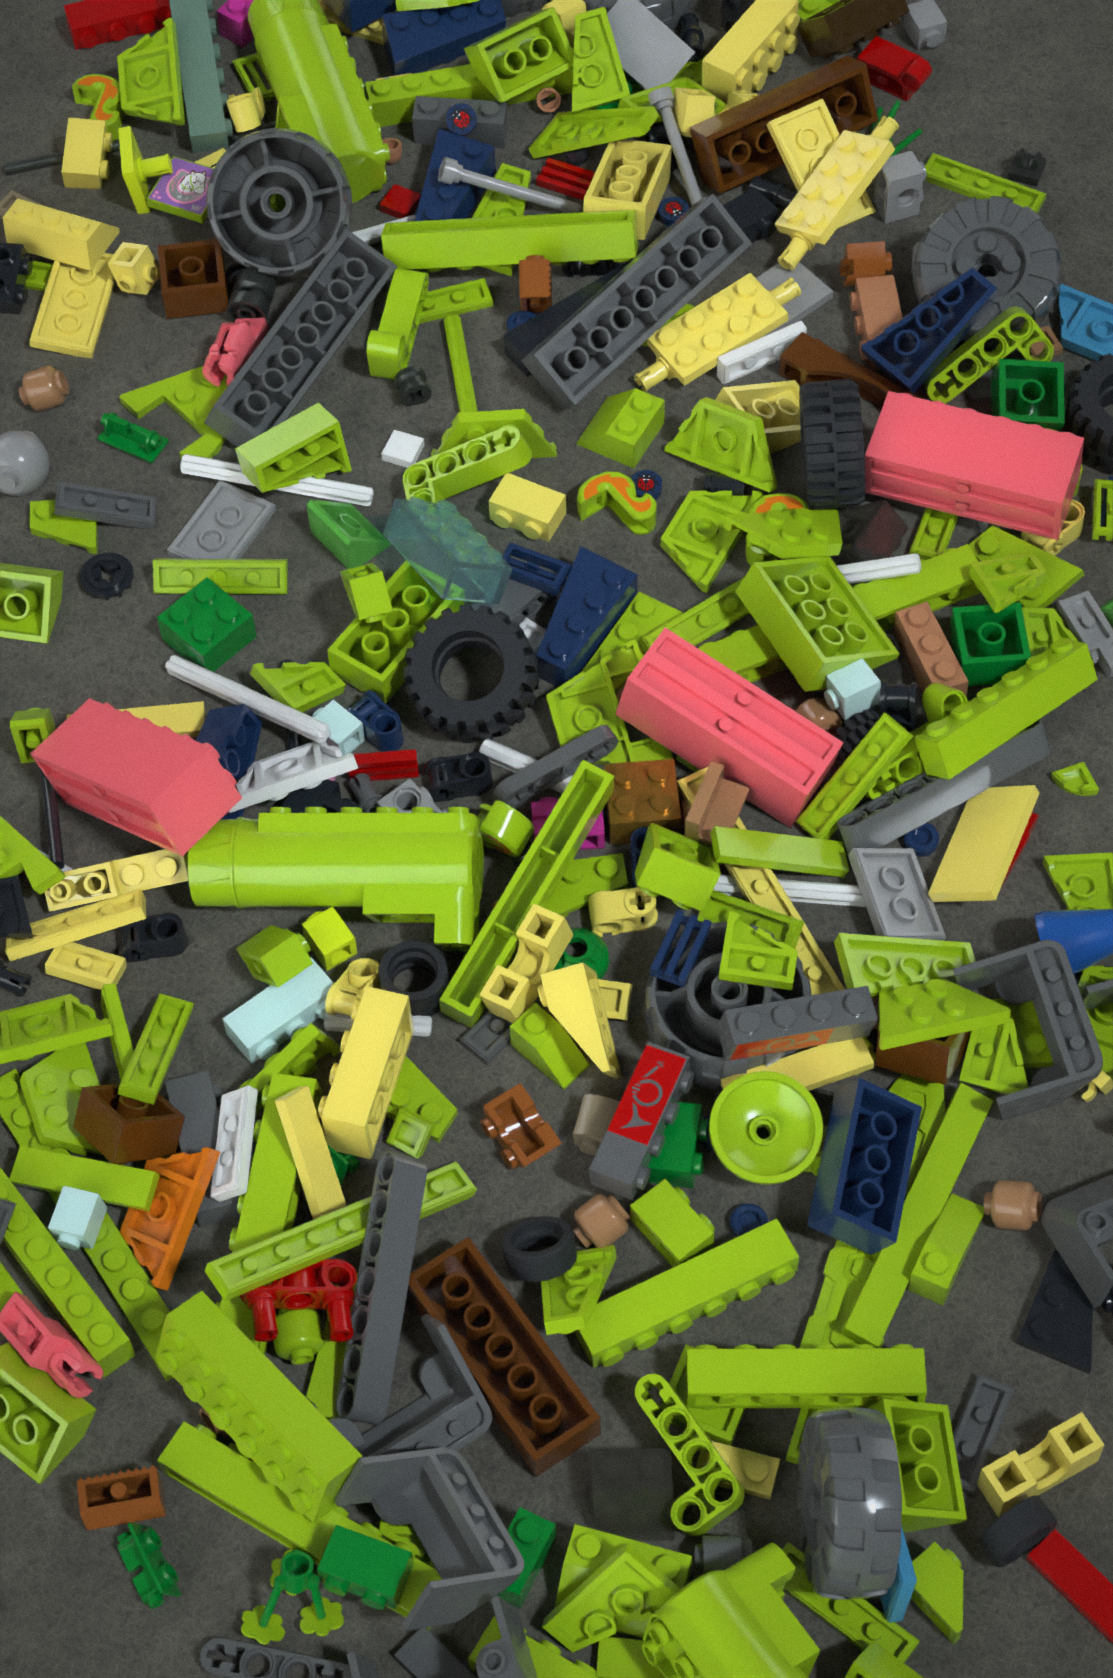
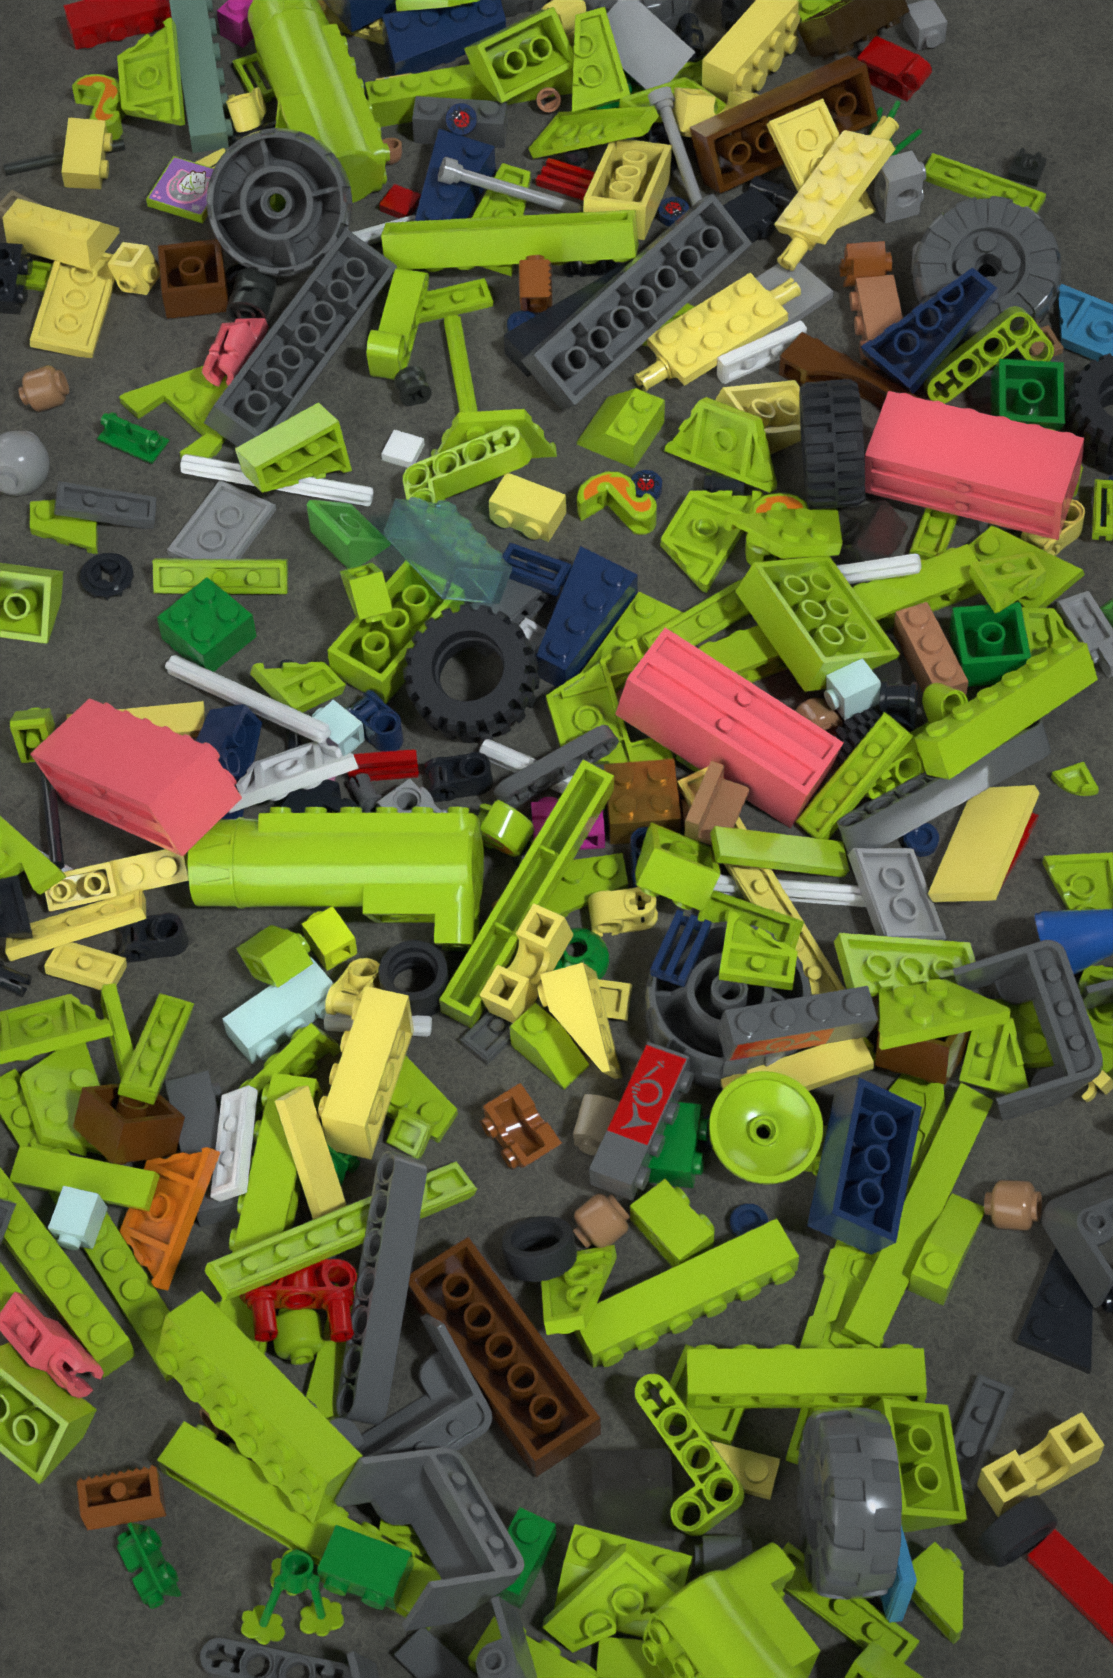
(137, 170): neon yellow tile -> none

